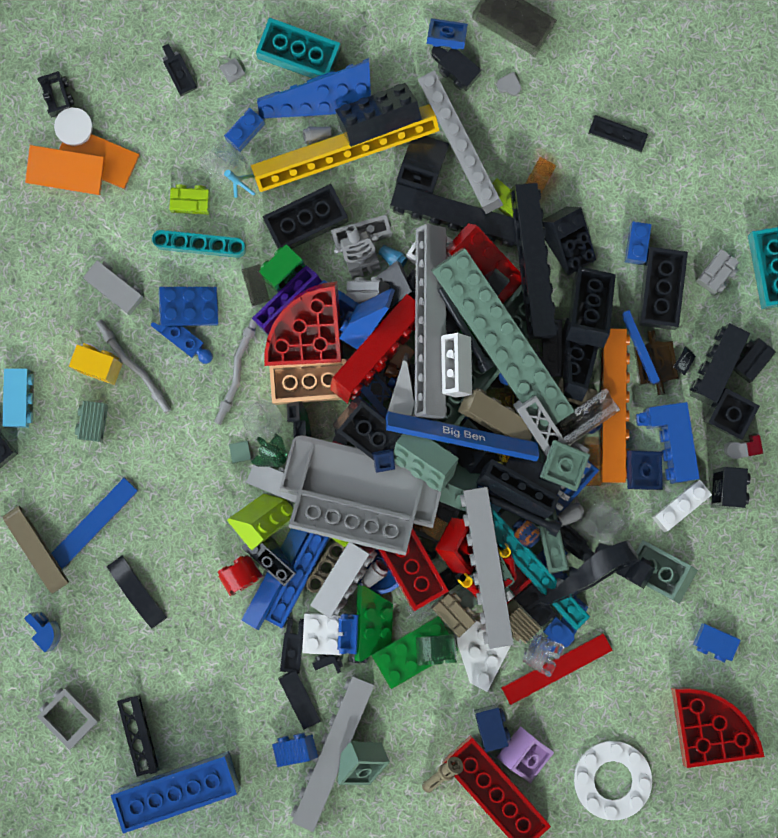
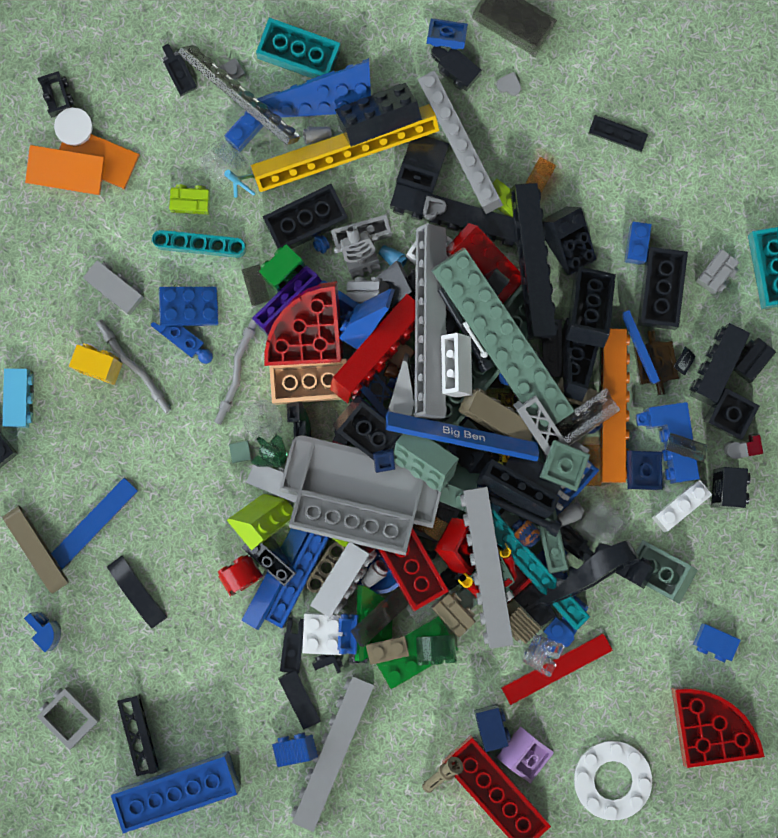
(91, 421): sand green brick -> none
(240, 95): none -> clear smoke plate
(321, 244): none -> blue plate
(361, 763): sand green slope -> none
(379, 617): none -> clear smoke tile
(387, 650): none -> dark tan brick
(433, 208): none -> light grey tile
(480, 660): white plate -> none
(484, 354): none -> white hinge
(686, 447): none -> clear smoke plate

